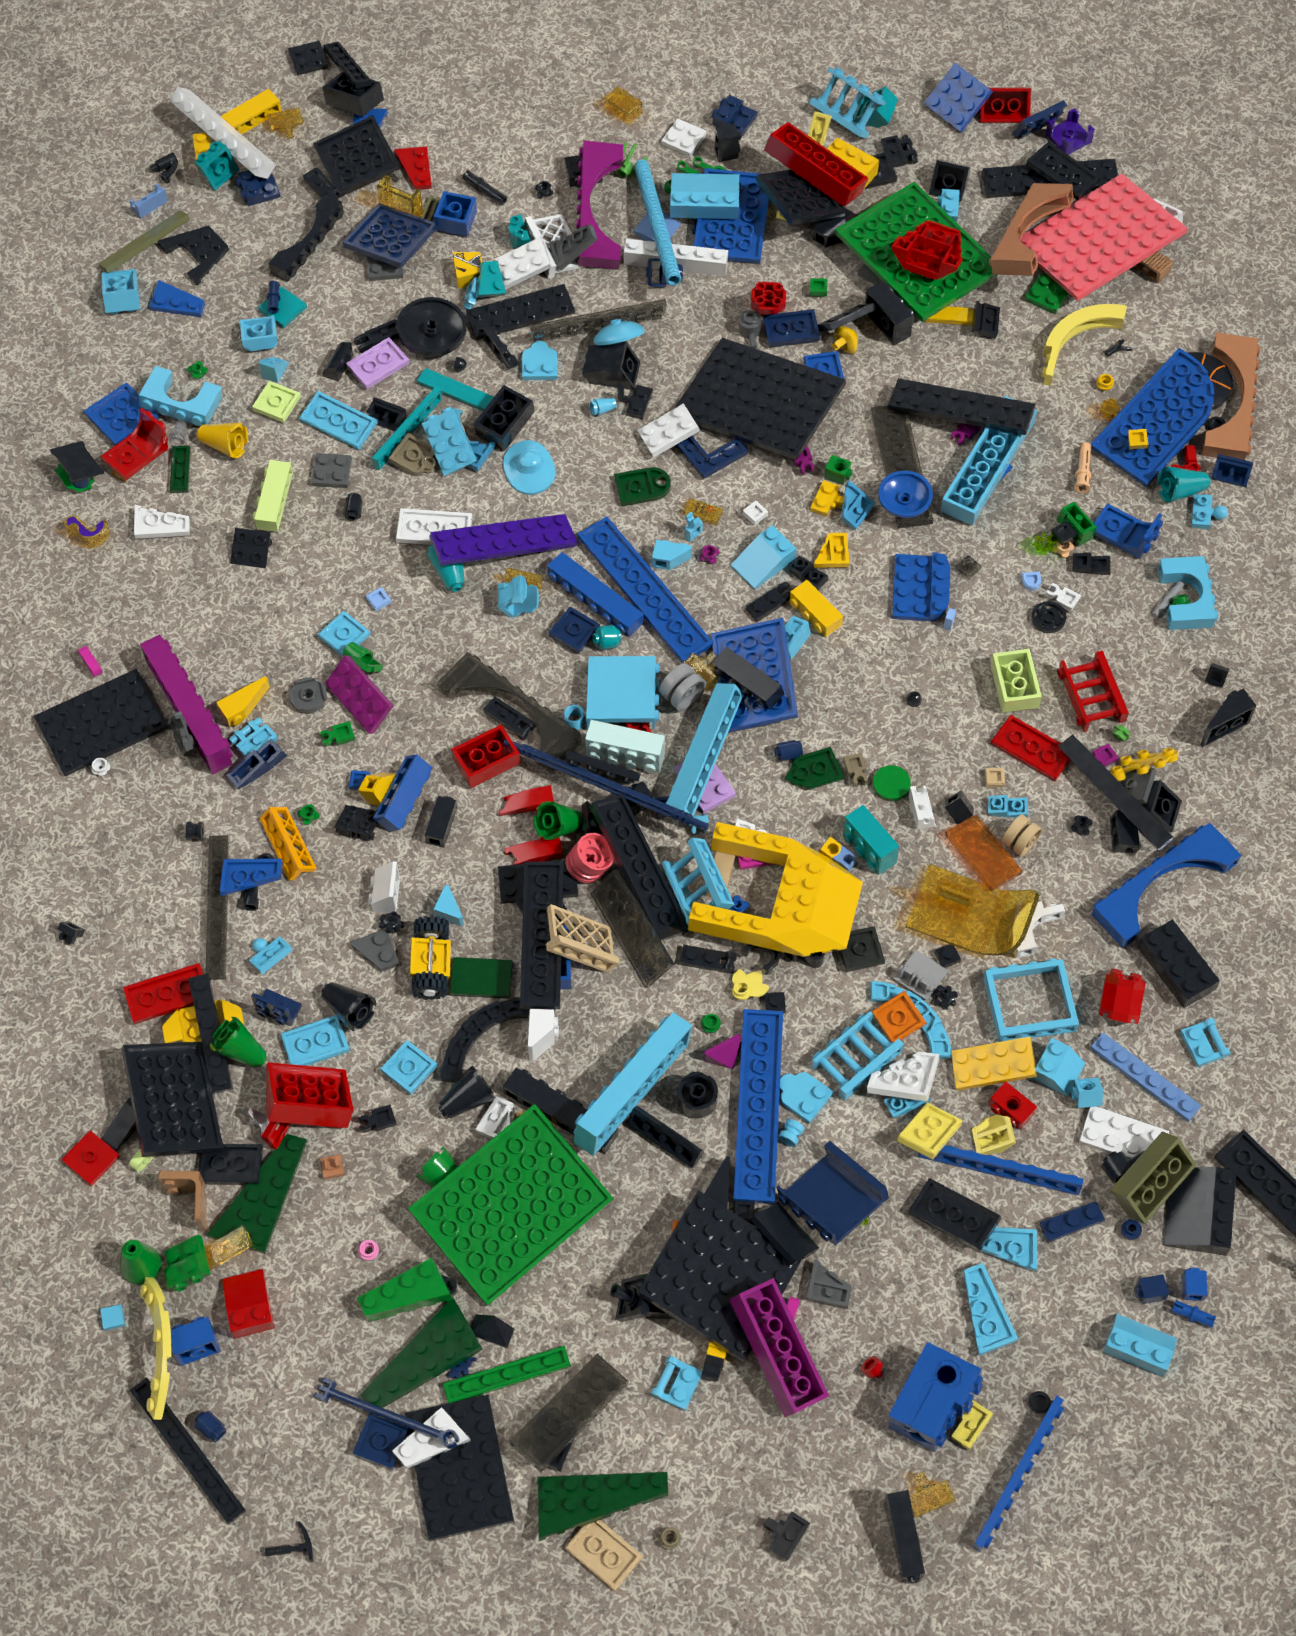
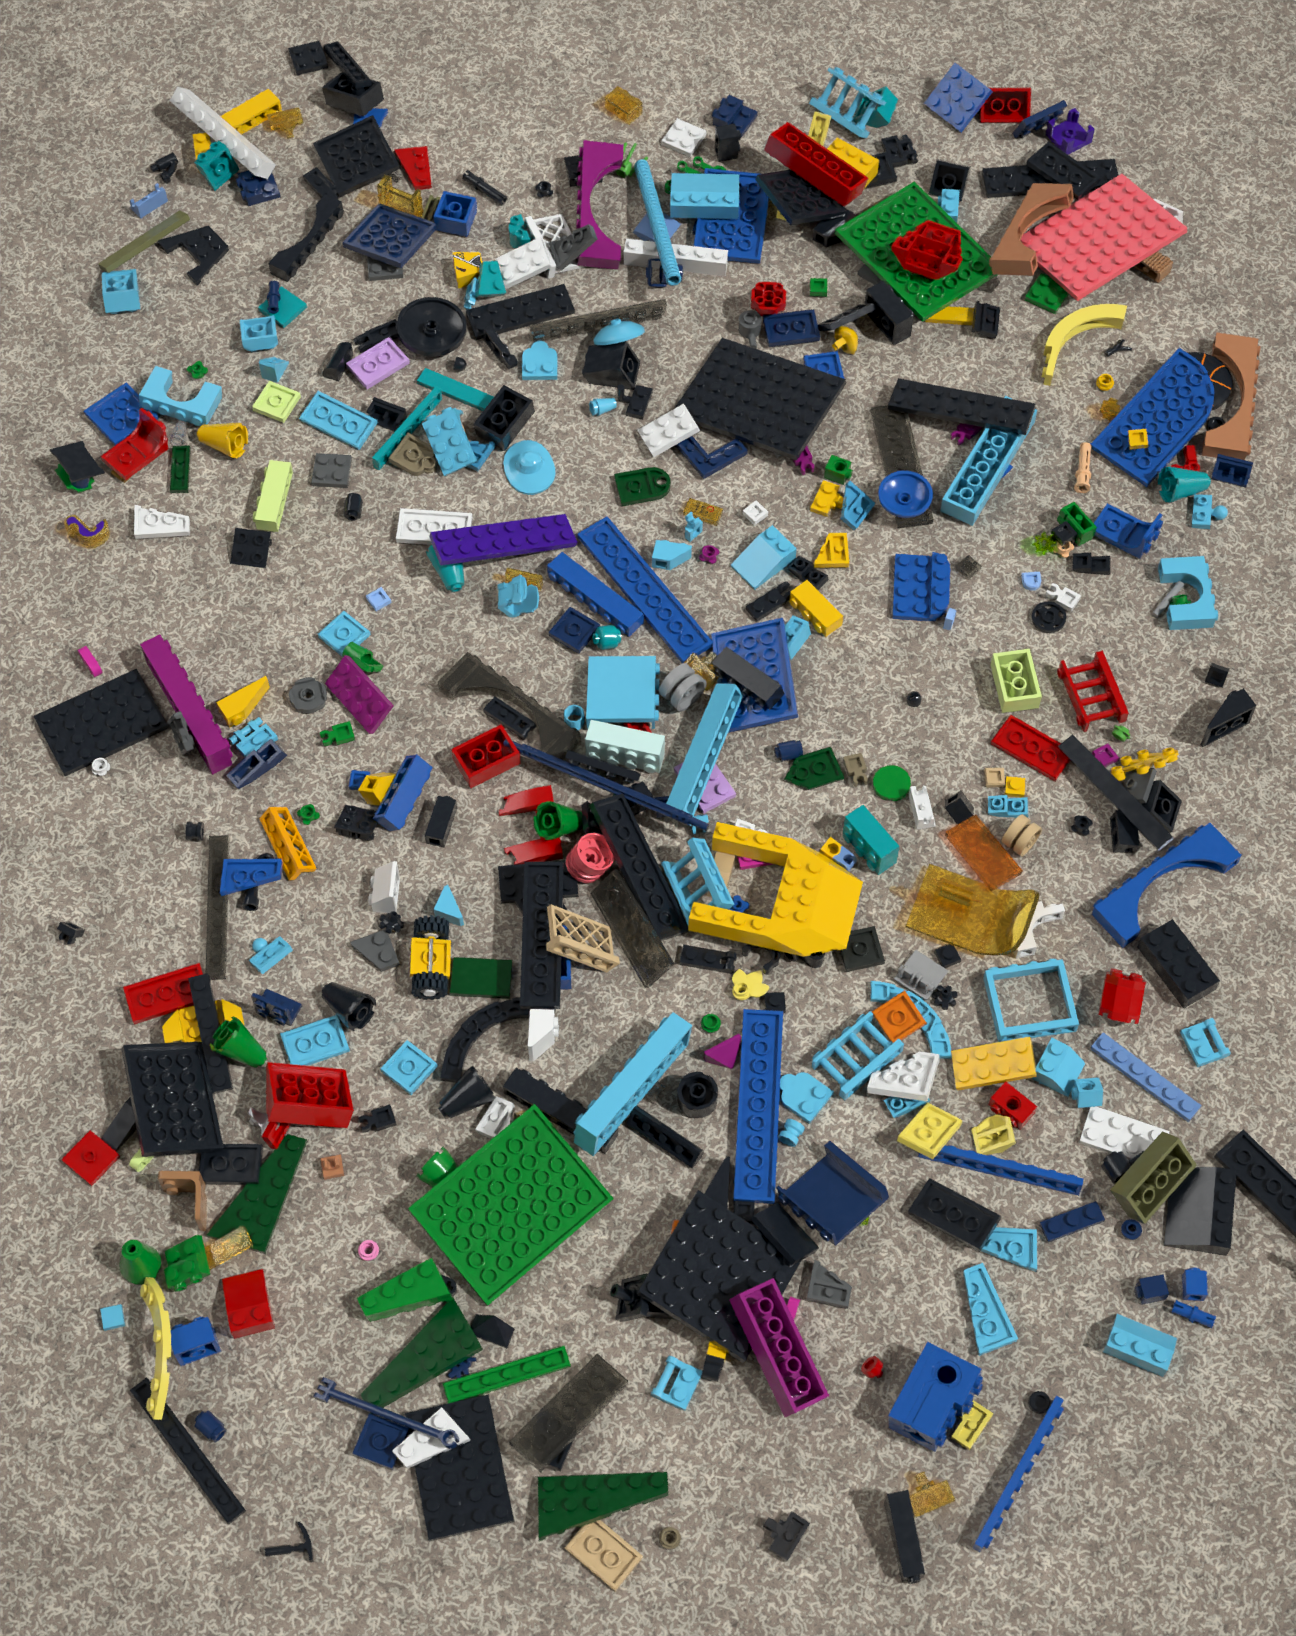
(176, 301): blue wing -> none
(1015, 787): none -> yellow plate

